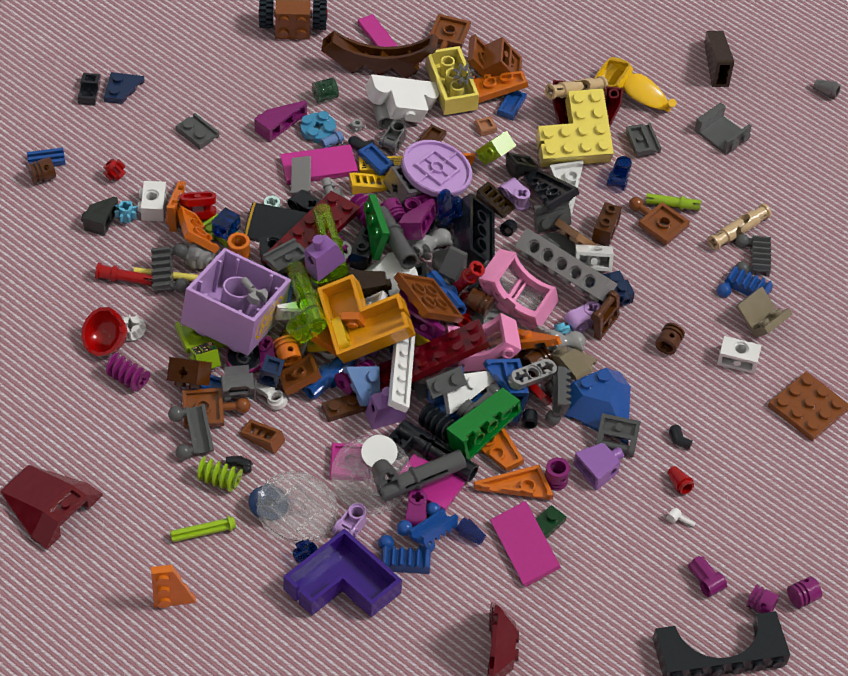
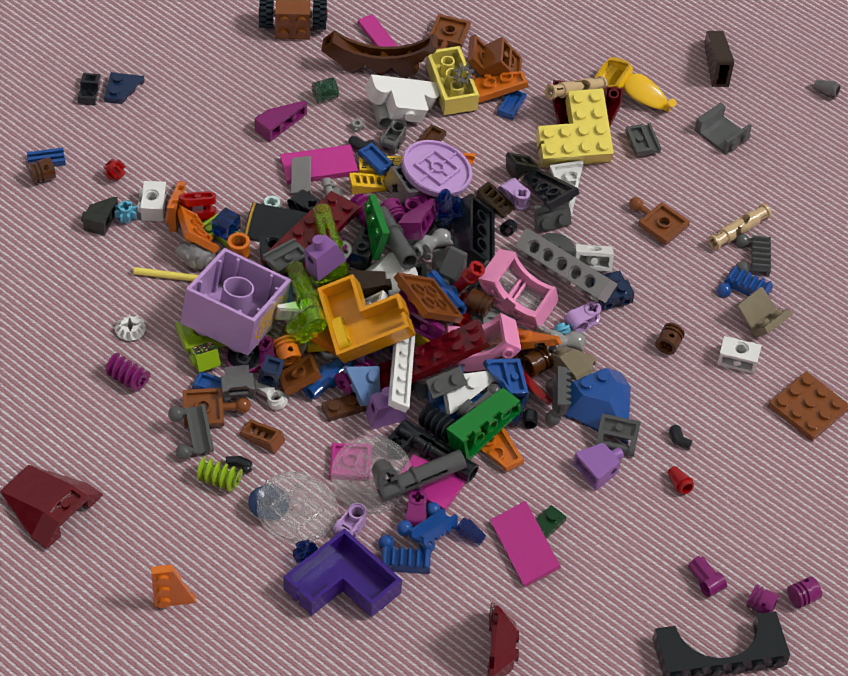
(104, 332): red cylinder -> none
(114, 274): red pin -> none
(163, 268): dark grey gear -> none
(189, 371): reddish brown brick -> none
(197, 131): dark grey plate -> none
(203, 529): lime axle -> none
(255, 294): light grey bar -> none
(314, 120): dark azure plate -> none
(336, 137): medium blue pin -> none
(353, 319): orange plate -> none
(378, 448): white sticker -> none
(485, 126): nougat tile -> none
(495, 148): lime brick -> none
(522, 482): orange wing -> none
(527, 379): light grey beam -> none
(557, 473): magenta piece -> none
(575, 236): medium nougat wing -> none
(606, 224): reddish brown brick -> none
(606, 314): reddish brown plate -> none
(620, 173): clear blue piece -> none
(675, 514): white hand -> none
(676, 202): lime pin -> none

